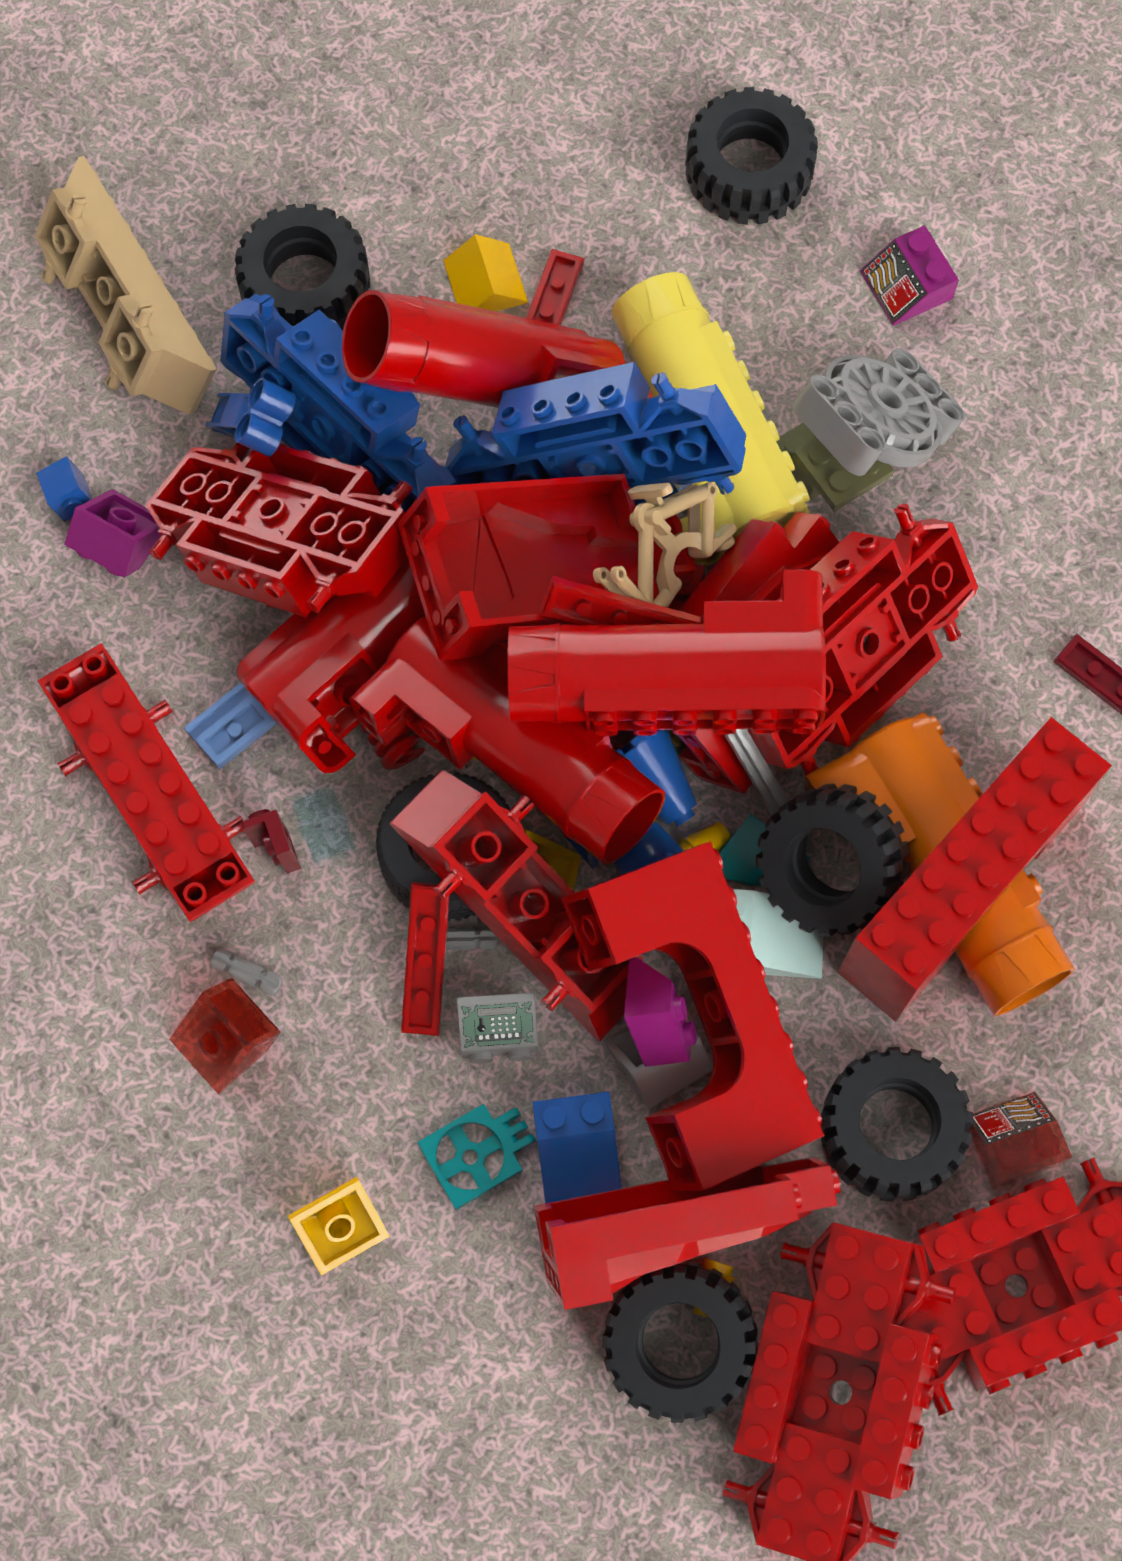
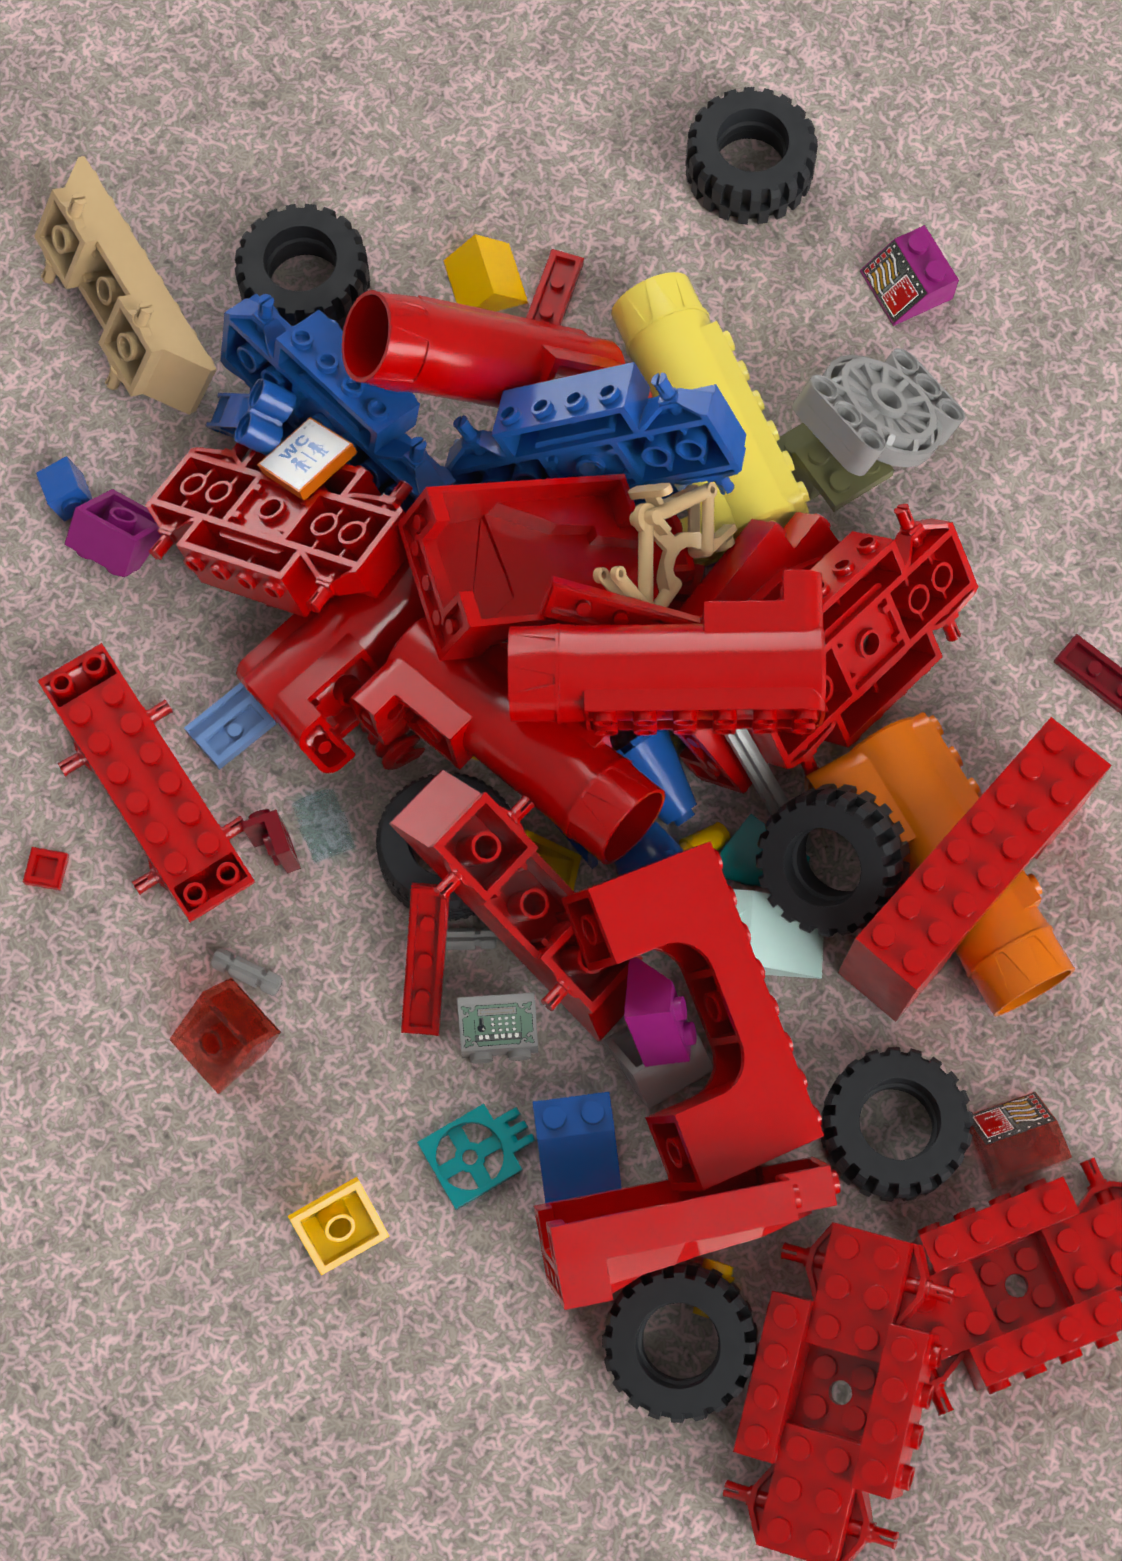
(46, 868): none -> red tile
(307, 458): none -> tile

